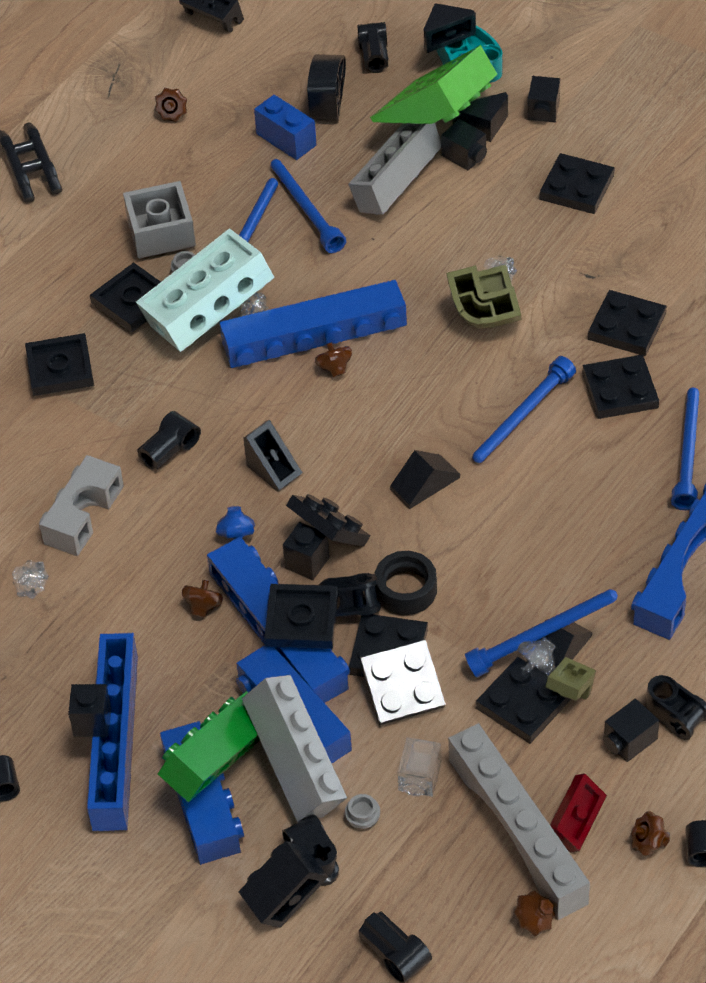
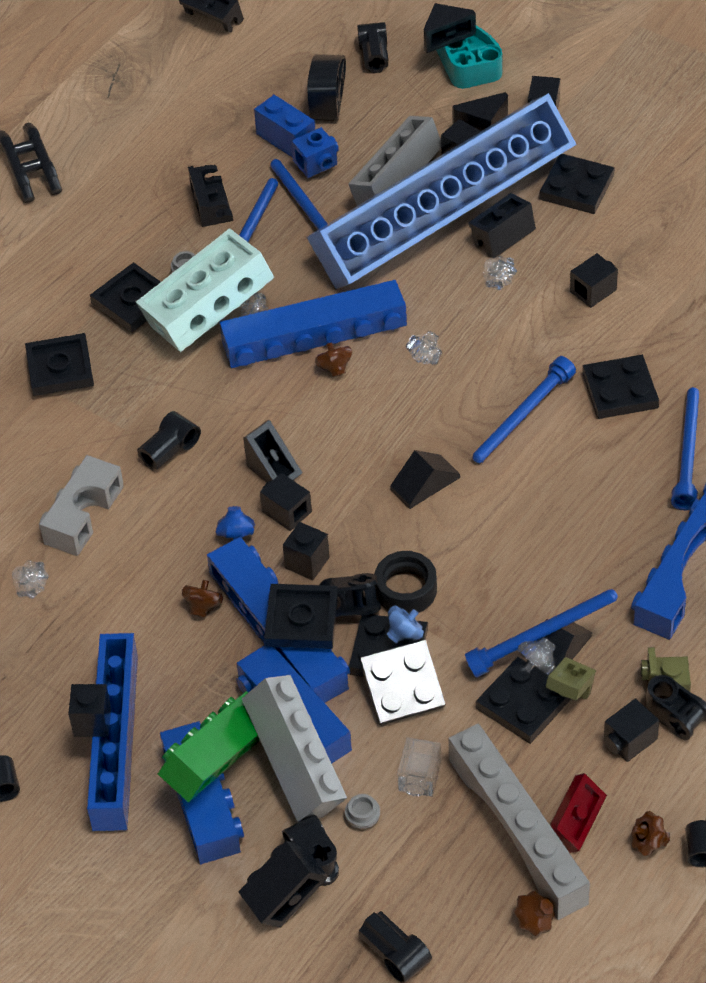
(159, 219): light grey brick -> none
(170, 104): reddish brown piece -> none
(209, 196): none -> black hinge
(285, 501): none -> black brick
(315, 152): none -> blue brick
(325, 517): black plate -> none
(403, 625): none -> medium blue piece
(425, 348): none -> clear piece
(441, 91): bright green slope -> none
(441, 191): none -> medium blue brick
(484, 296): olive brick -> none
(503, 224): none -> black hinge
(593, 280): none -> black brick
(627, 322): black plate -> none
(670, 666): none -> olive bracket

